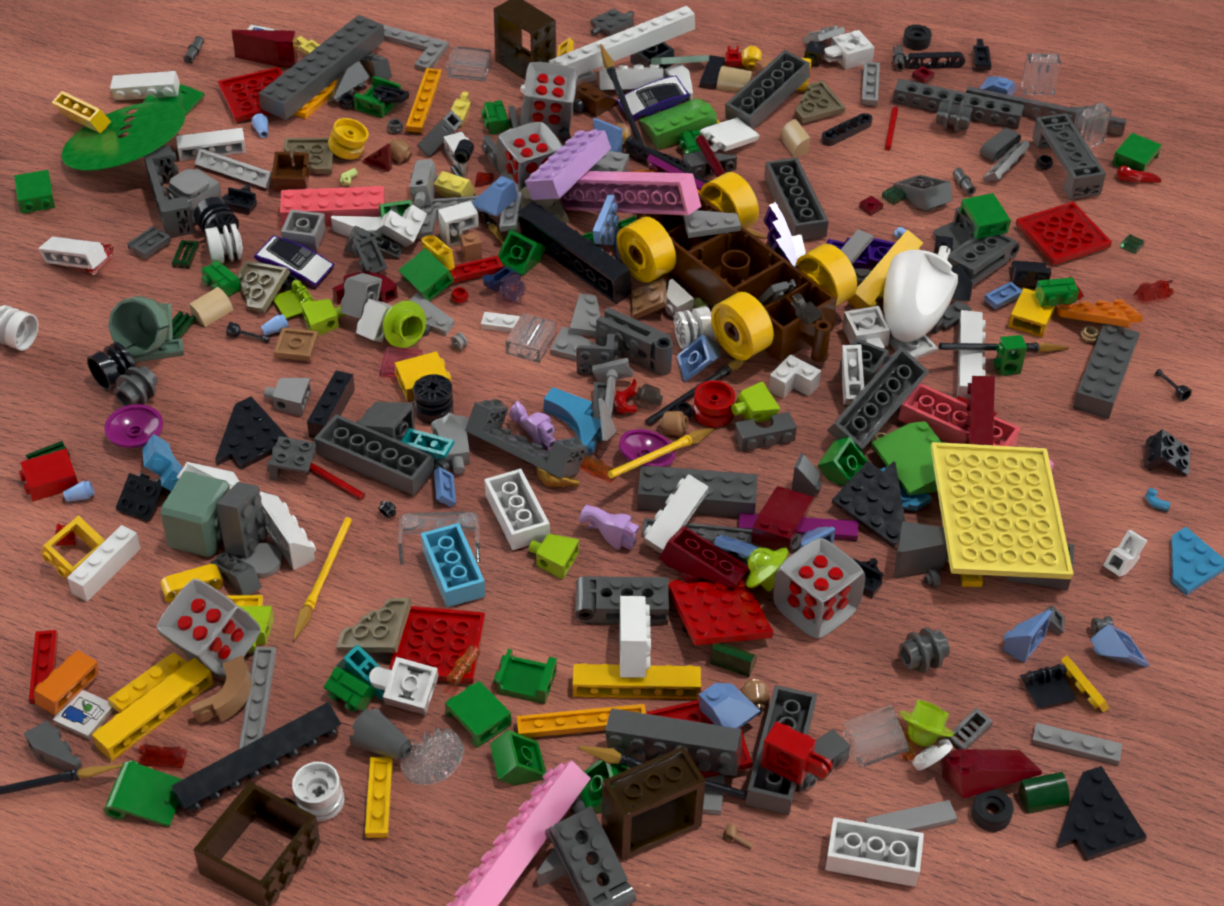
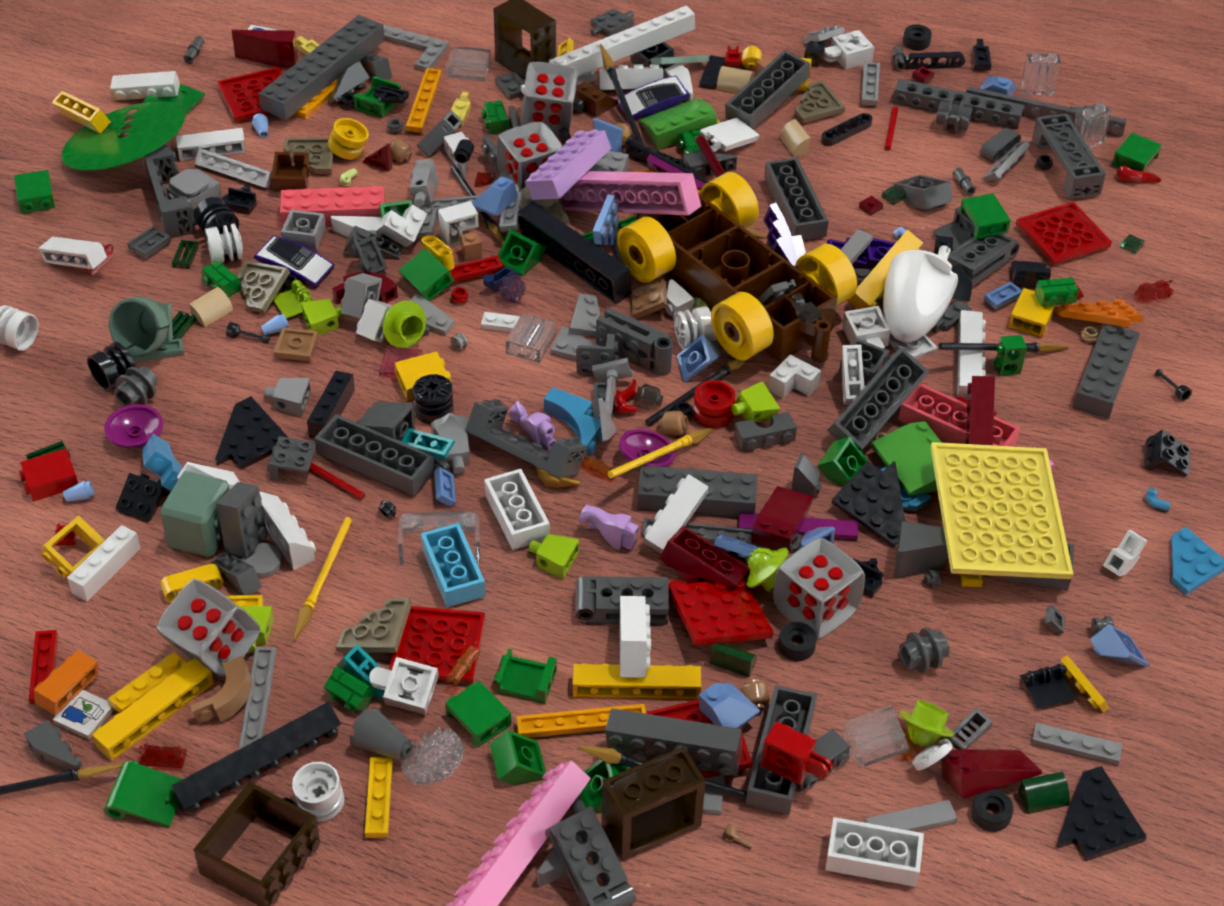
(451, 185): light yellow brick -> none
(510, 85): none -> dark grey plate
(709, 223): light grey wing -> none
(793, 651): none -> black tyre
(1027, 636): medium blue slope -> none

